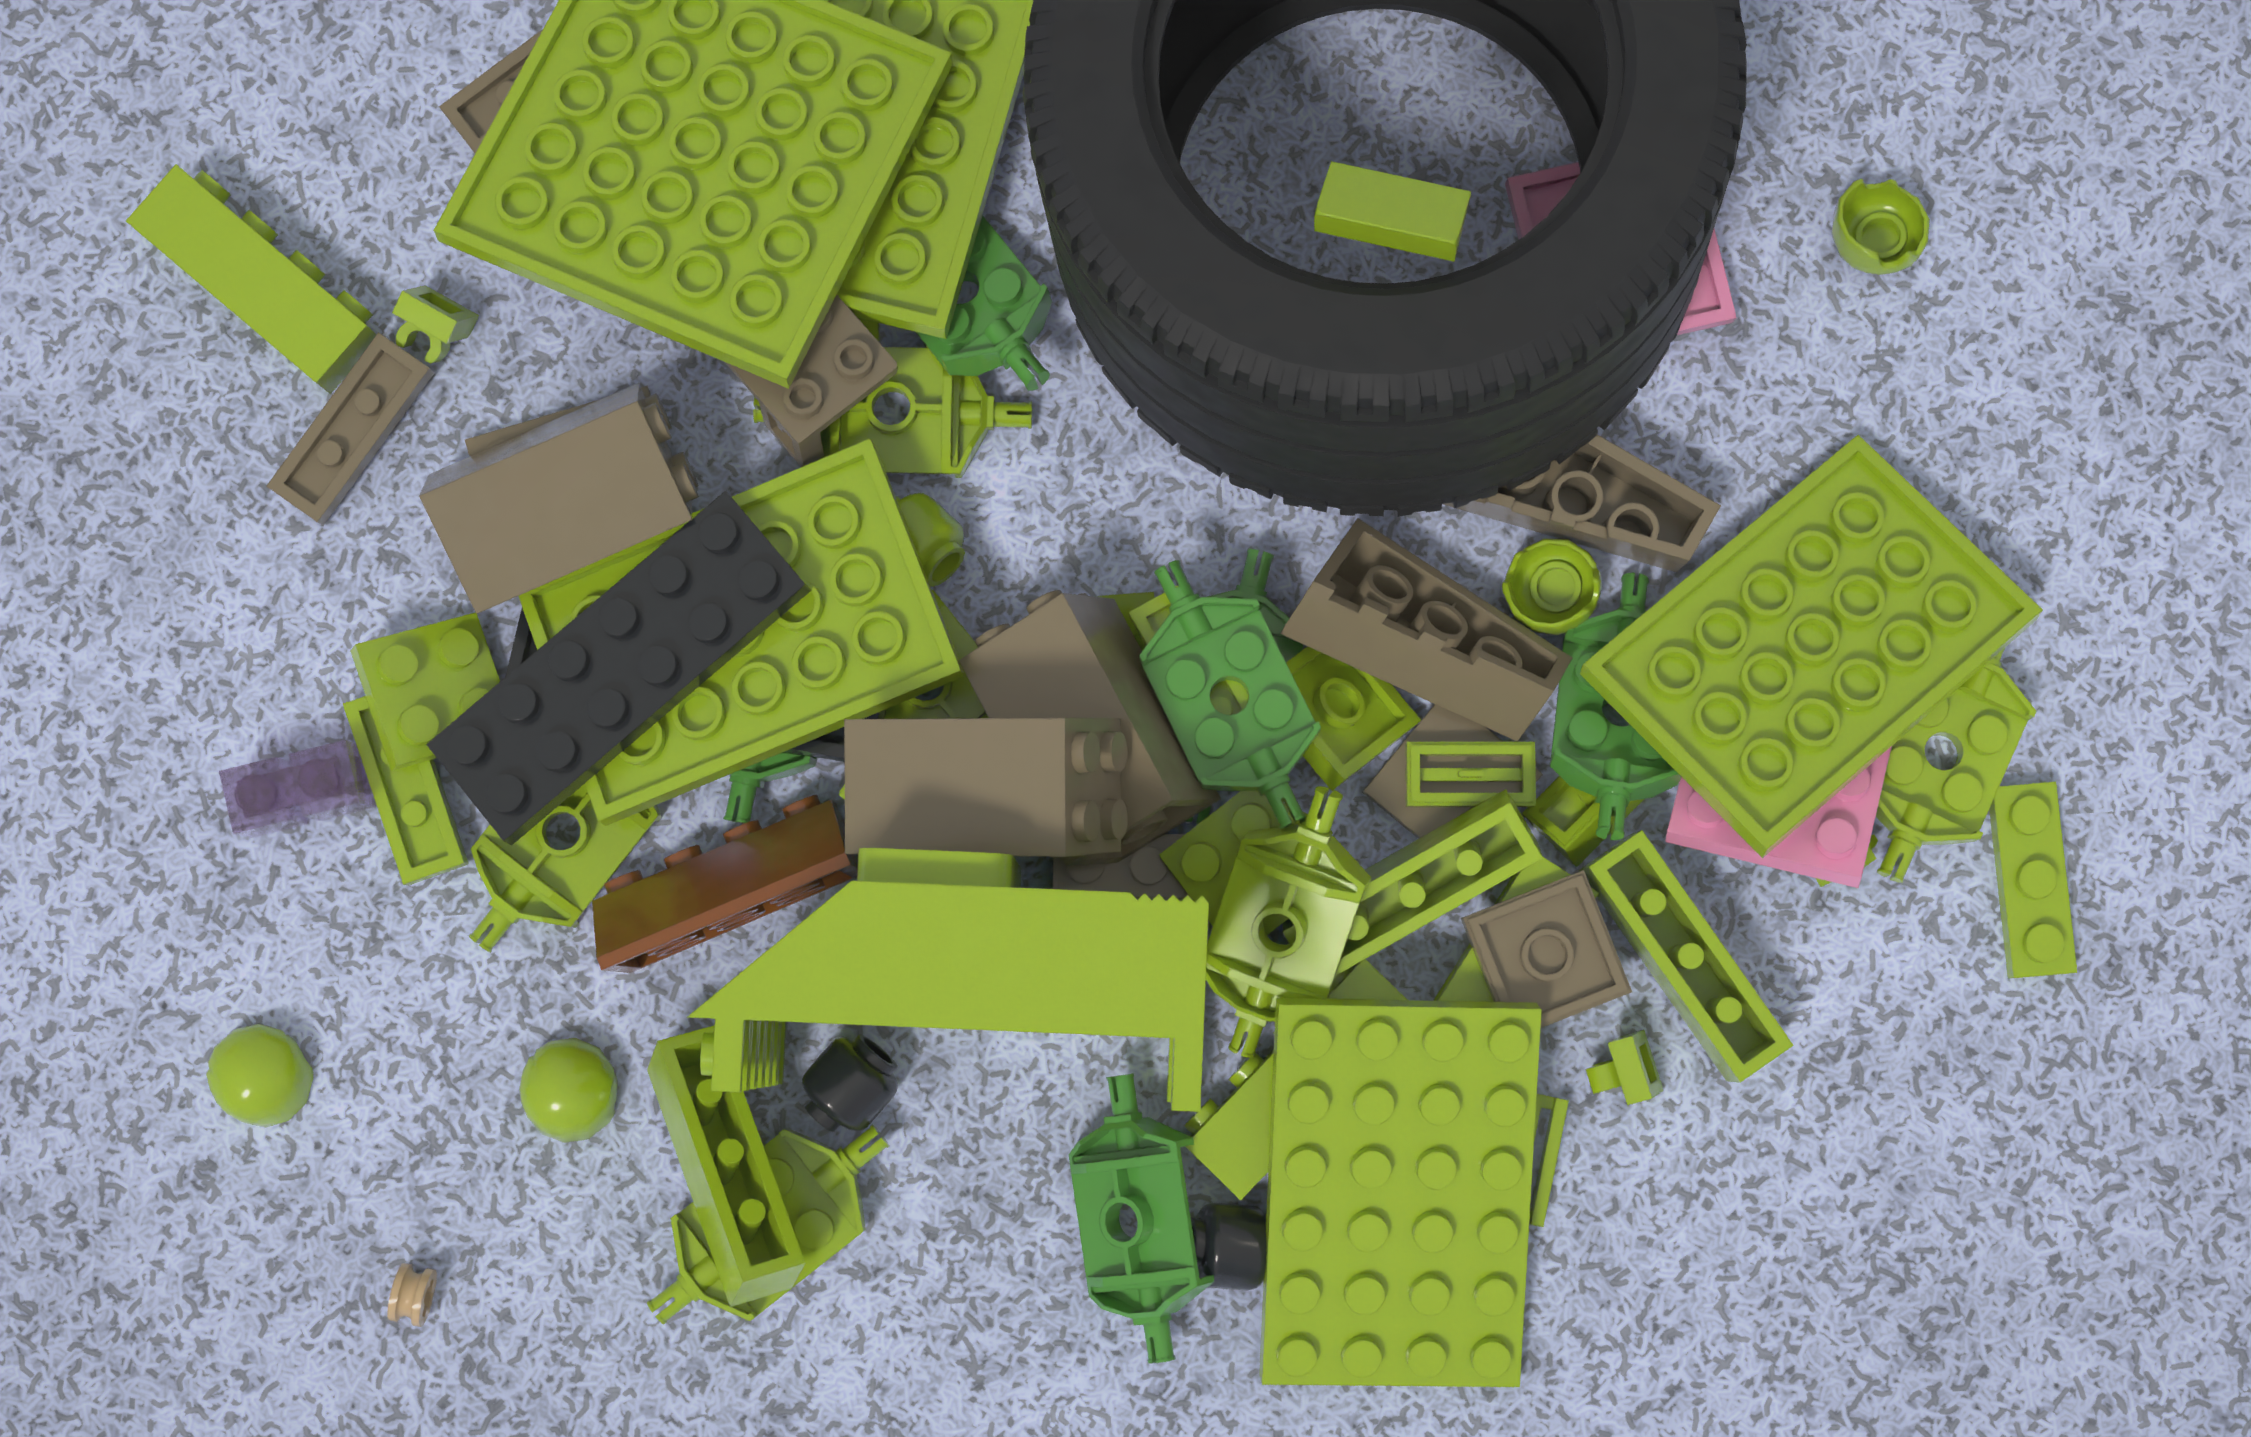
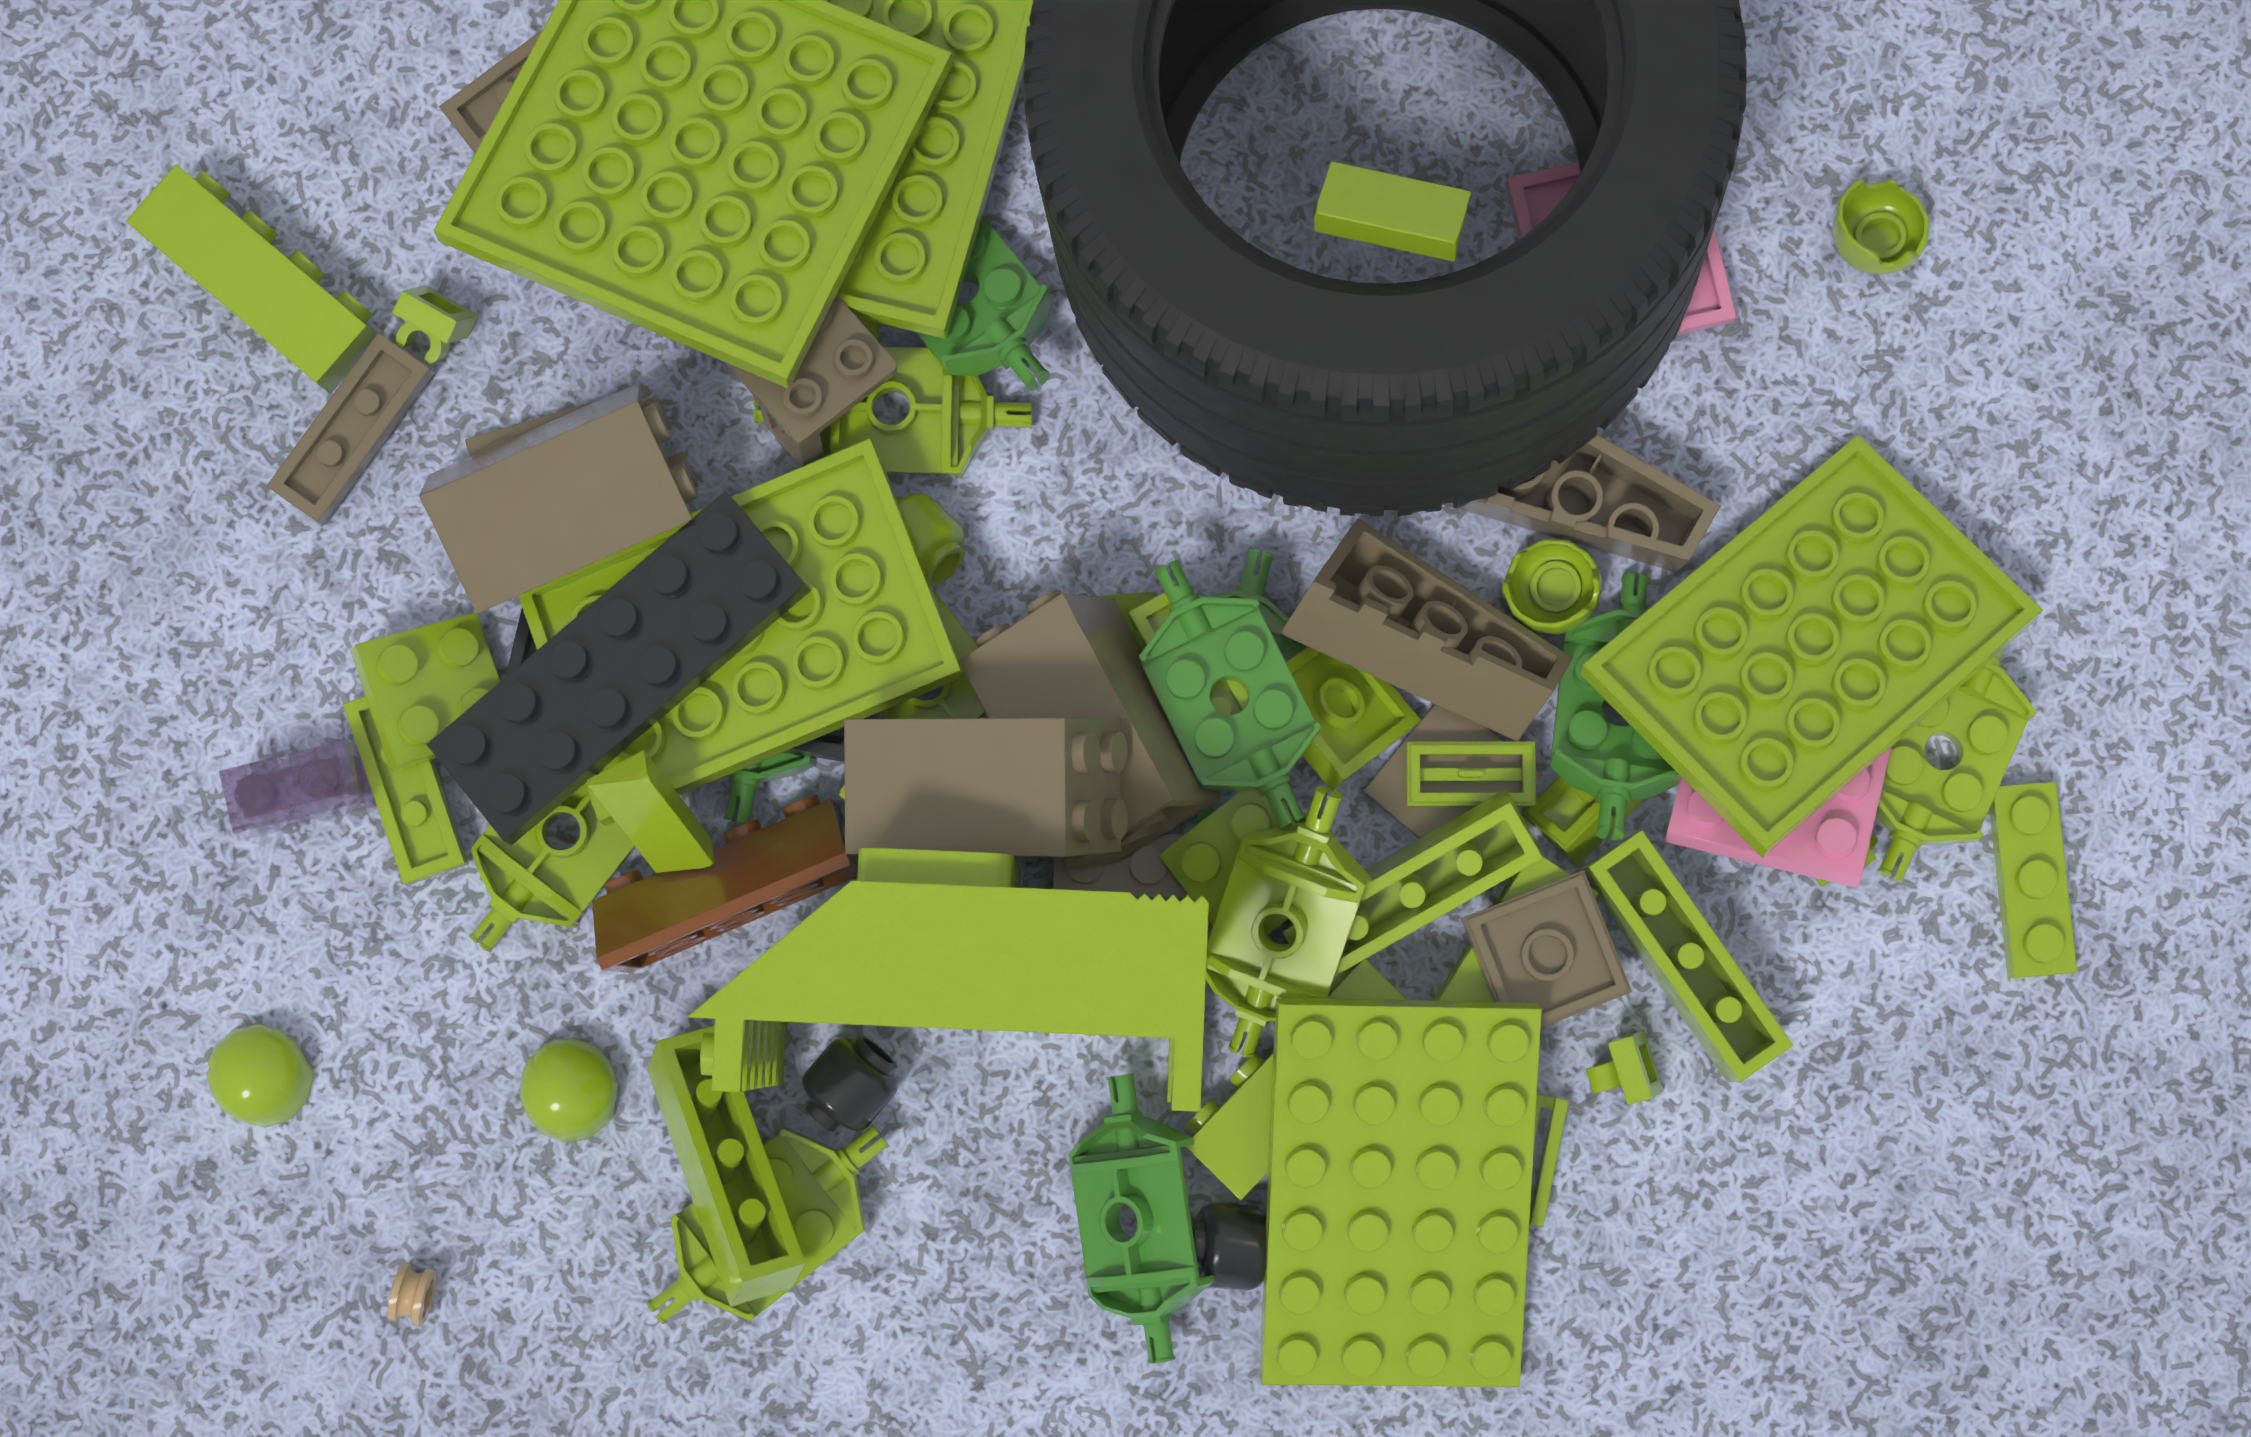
(653, 815): none -> lime slope

